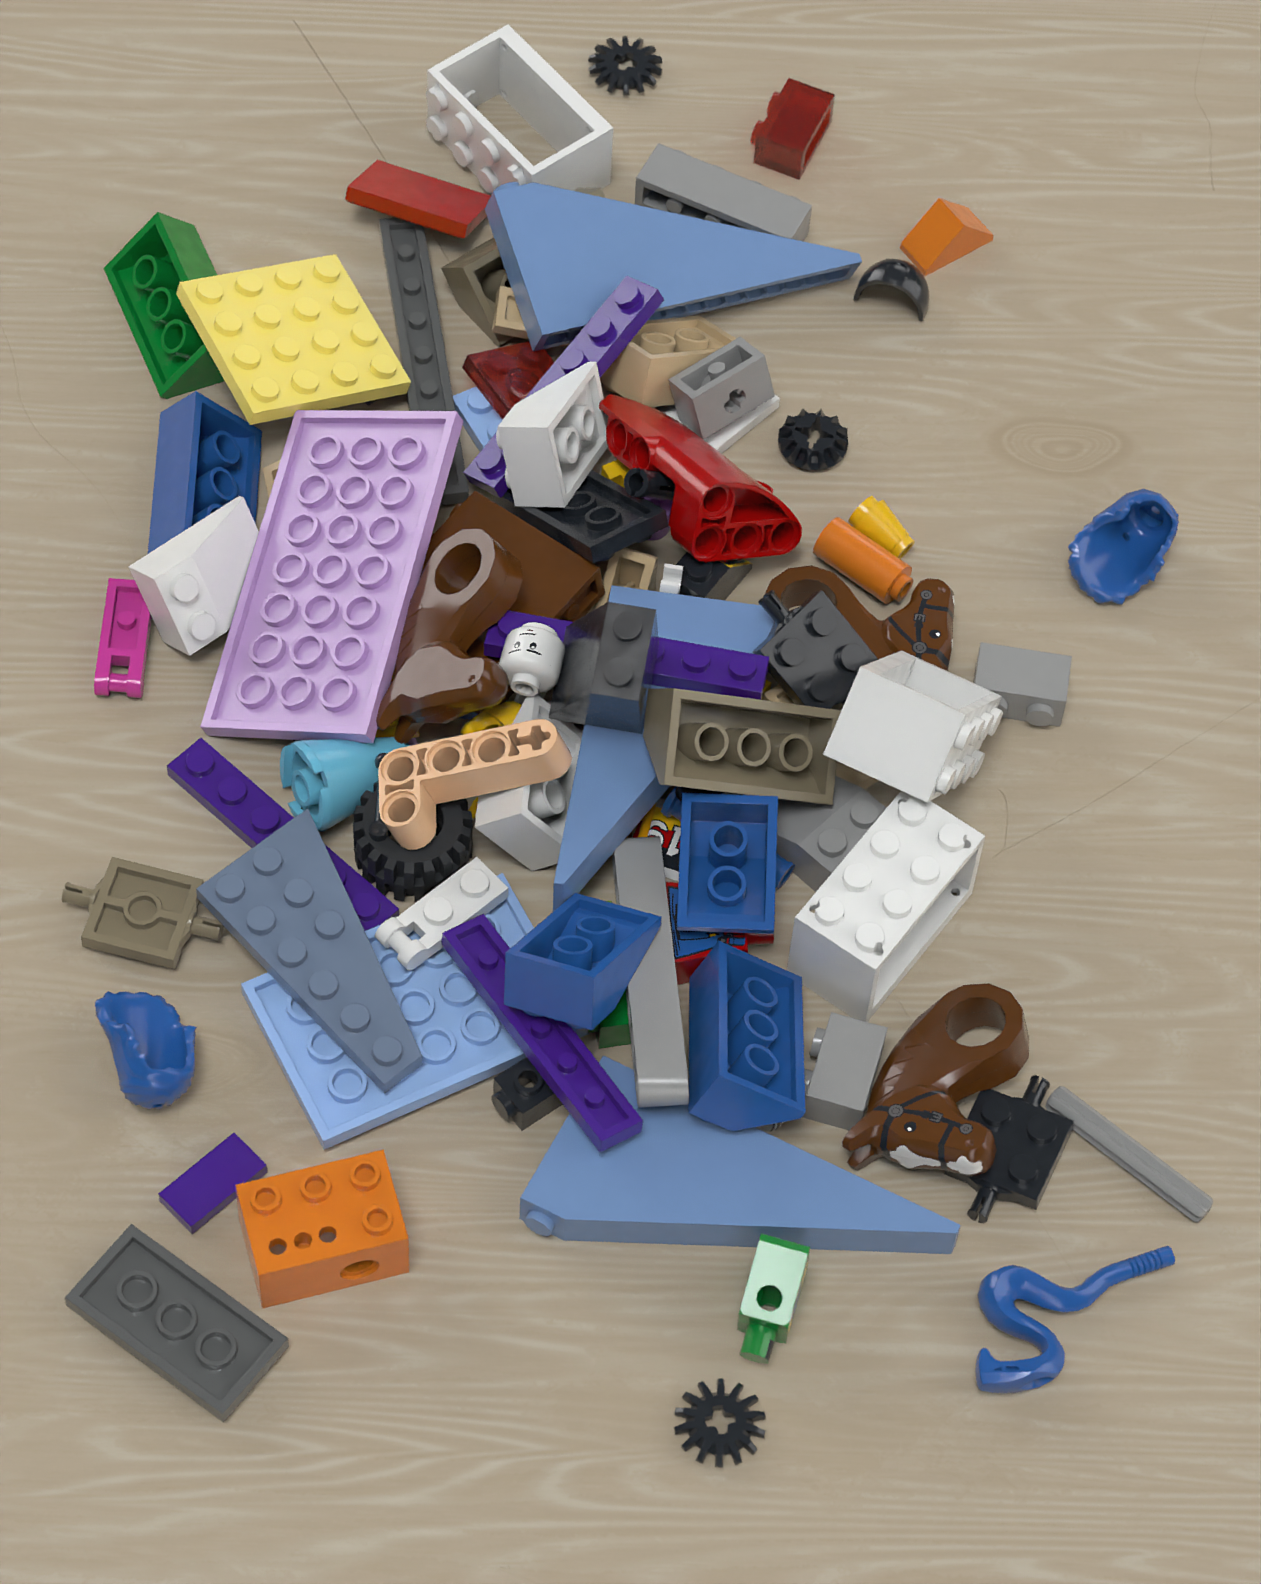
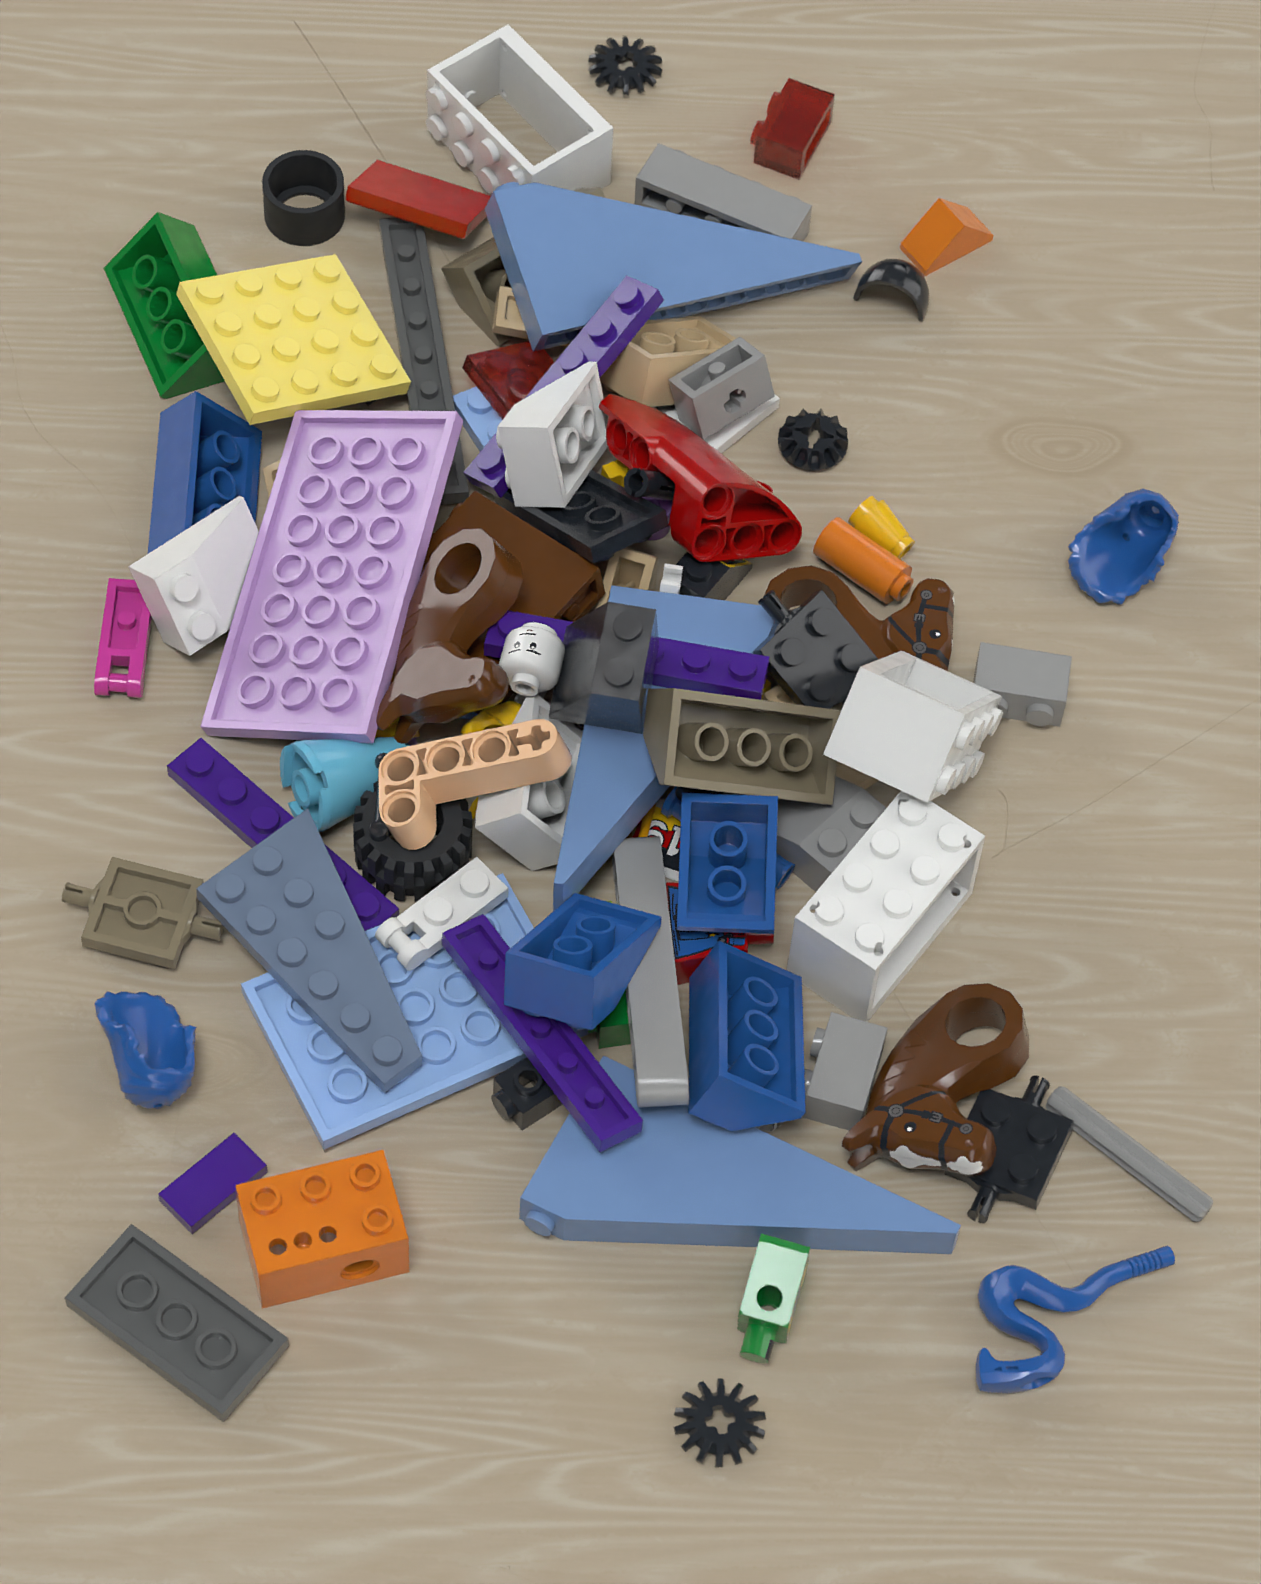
(303, 174): none -> black piece

